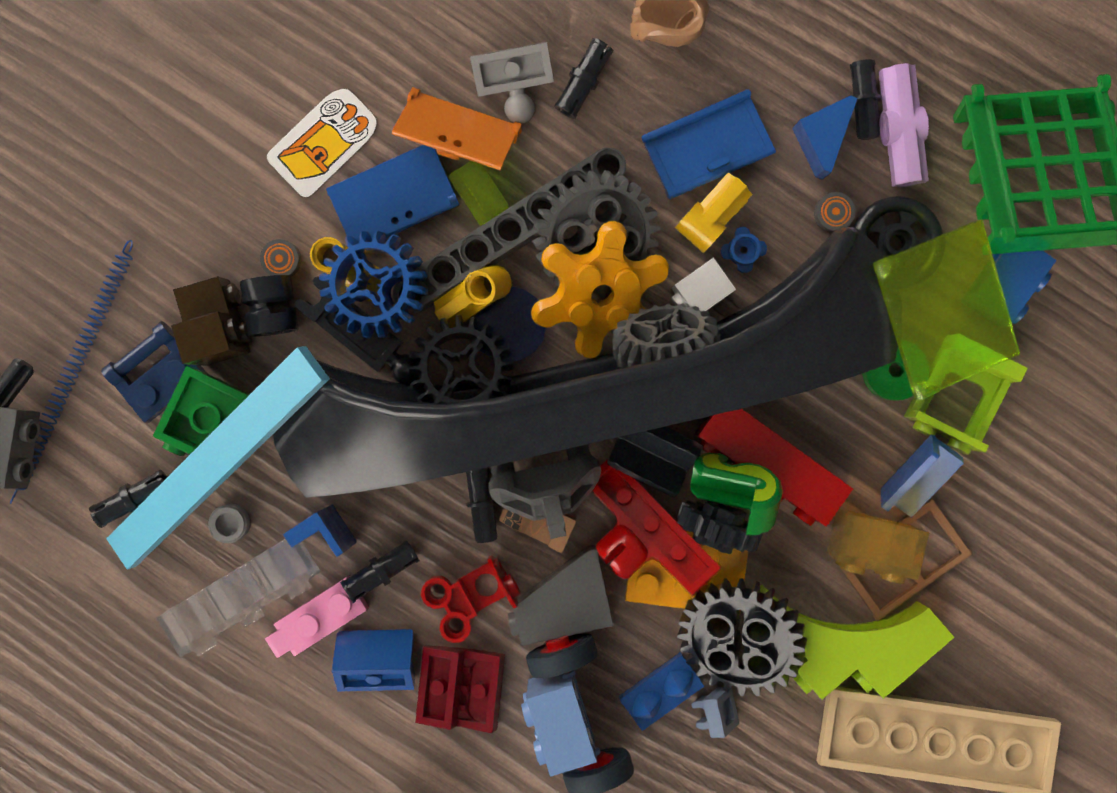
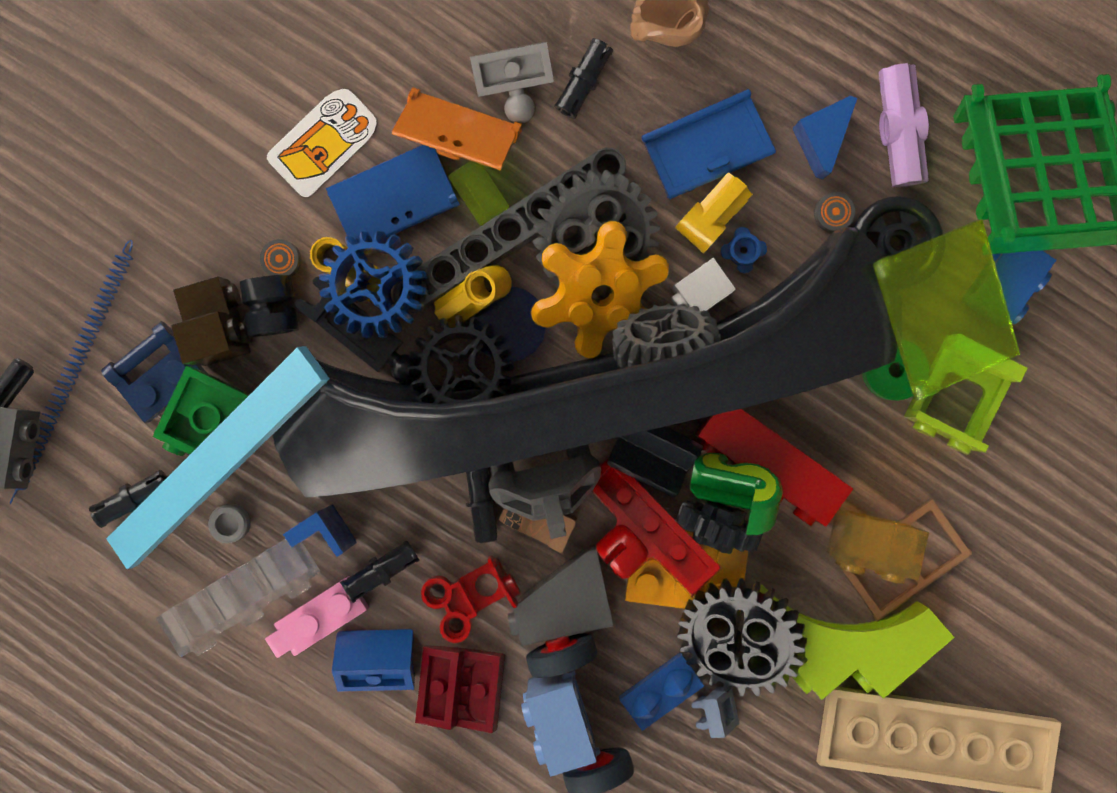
(867, 103): black axle -> none
(920, 476): panel -> none

